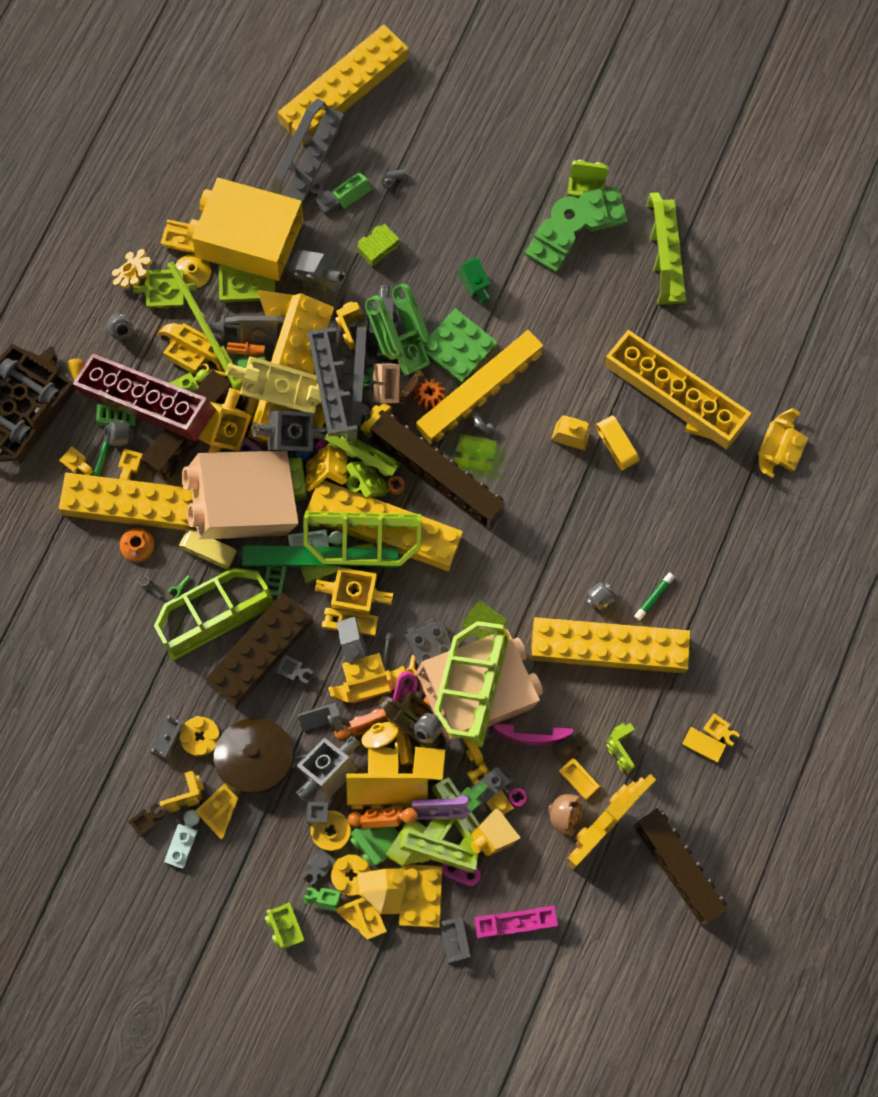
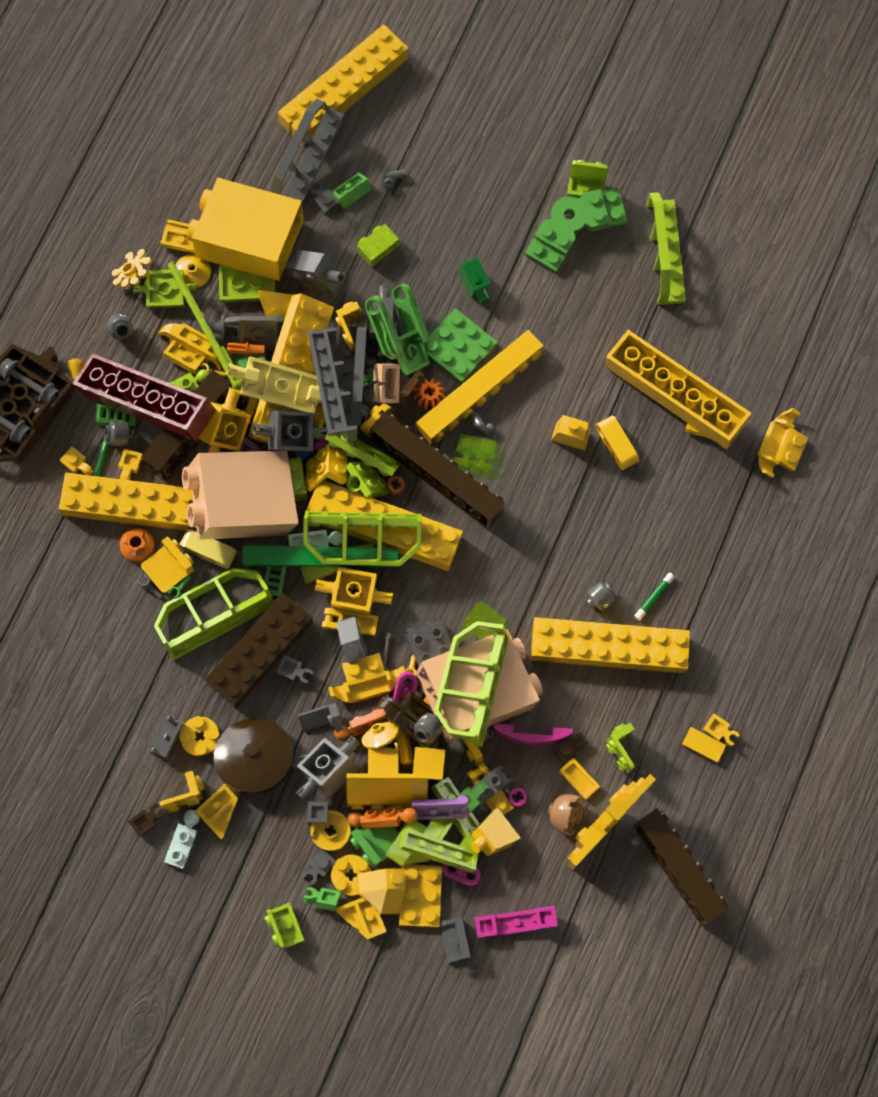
(168, 565): none -> yellow bracket

